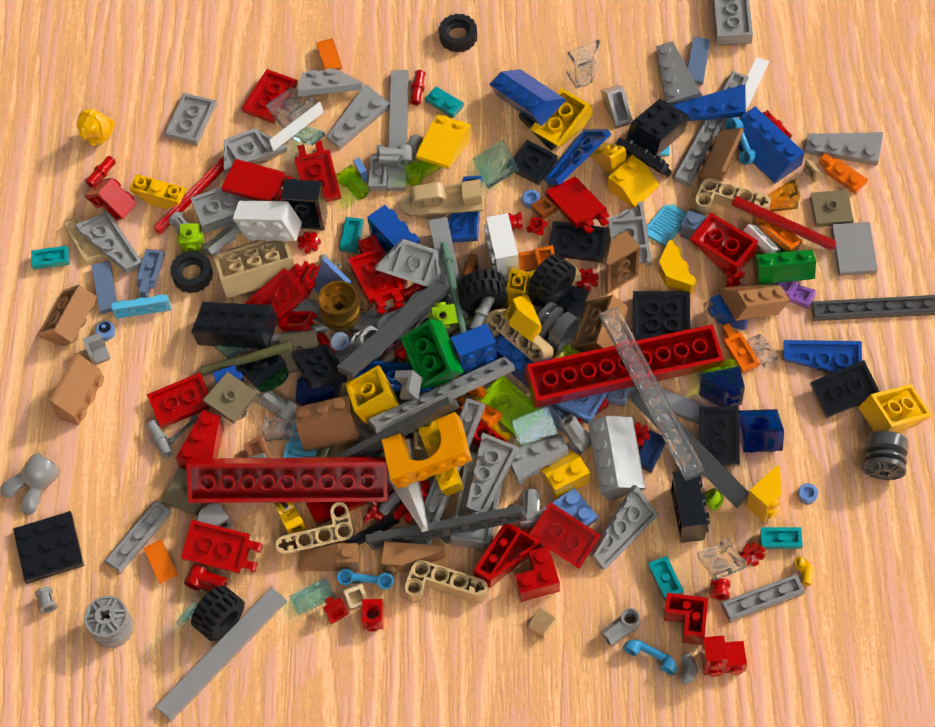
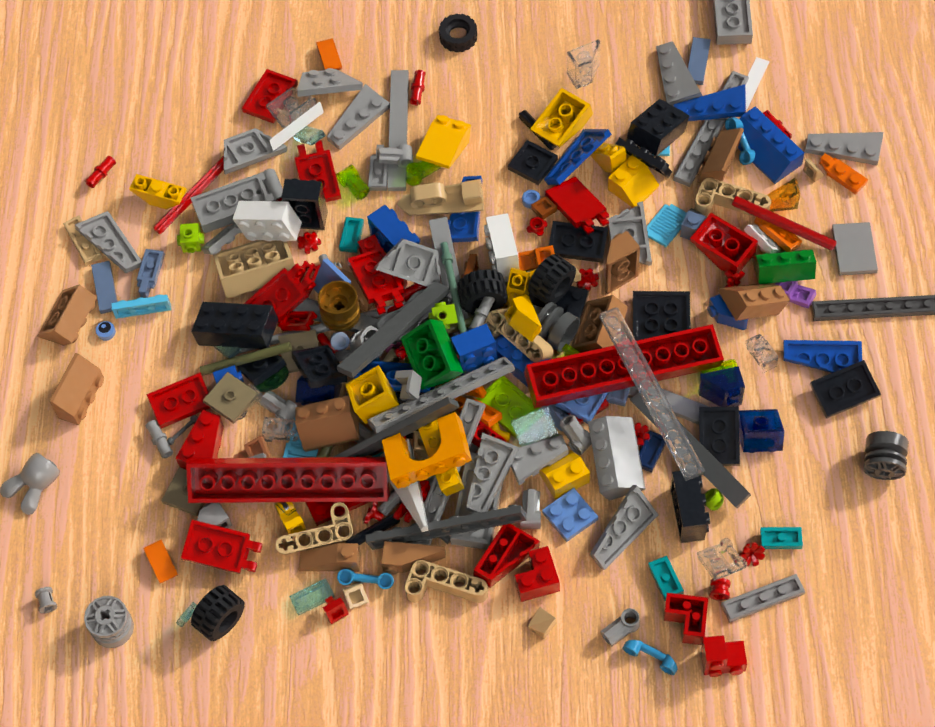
(48, 547): black plate -> none
(50, 257): teal plate -> none
(94, 126): yellow helmet -> none
(96, 348): light grey panel -> none
(112, 197): brick -> none
(138, 537): light grey tile -> none
(177, 219): light grey bush -> none
(190, 119): light grey tile -> none
(198, 283): black tyre -> none
(201, 578): red piece -> none
(221, 654): light grey tile -> none
(254, 181): red tile -> none
(361, 169): medium blue tile -> none
(372, 606): red brick -> none
(414, 142): light grey arm -> none
(444, 102): teal plate -> none
(495, 164): clear light blue tile -> none
(516, 221): red wheel -> none
(527, 95): blue slope -> none
(565, 535): red plate -> none
(617, 105): light grey slope -> none
(675, 269): yellow slope -> none
(691, 669): light grey arm -> none
(739, 349): orange hinge -> none
(765, 495): yellow slope -> none
(806, 570): yellow arm -> none
(807, 493): medium blue tile -> none
(831, 208): dark tan plate -> none
(894, 409): yellow slope -> none

